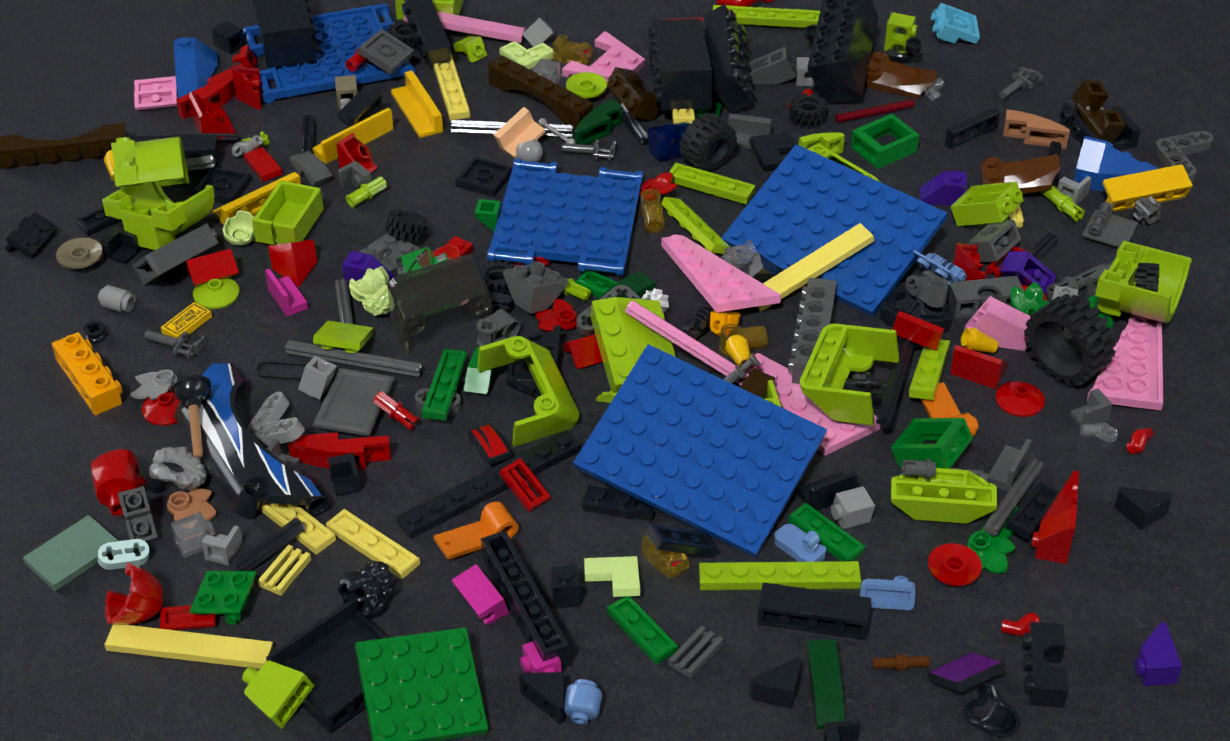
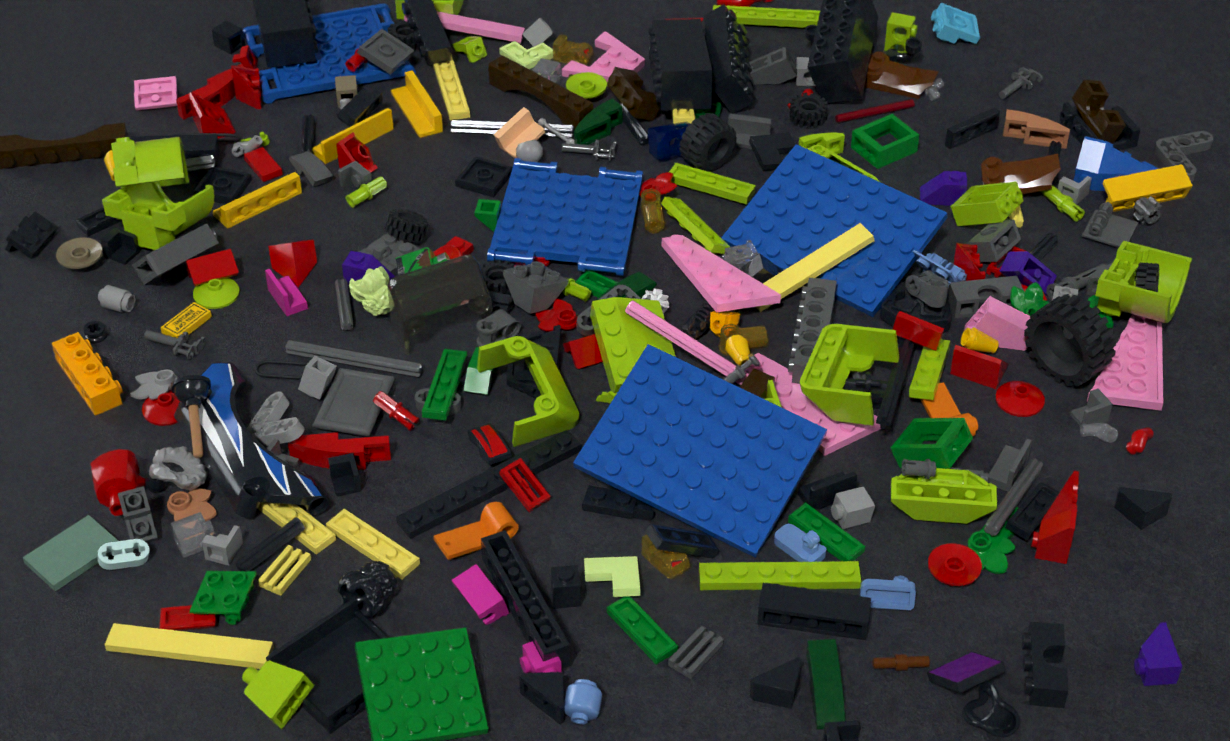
(140, 604): red hair -> none
(193, 64): blue wedge -> none
(239, 229): yellowish green hair -> none
(287, 213): lime piece -> none
(342, 335): lime tile -> none
(1022, 625): red arm -> none

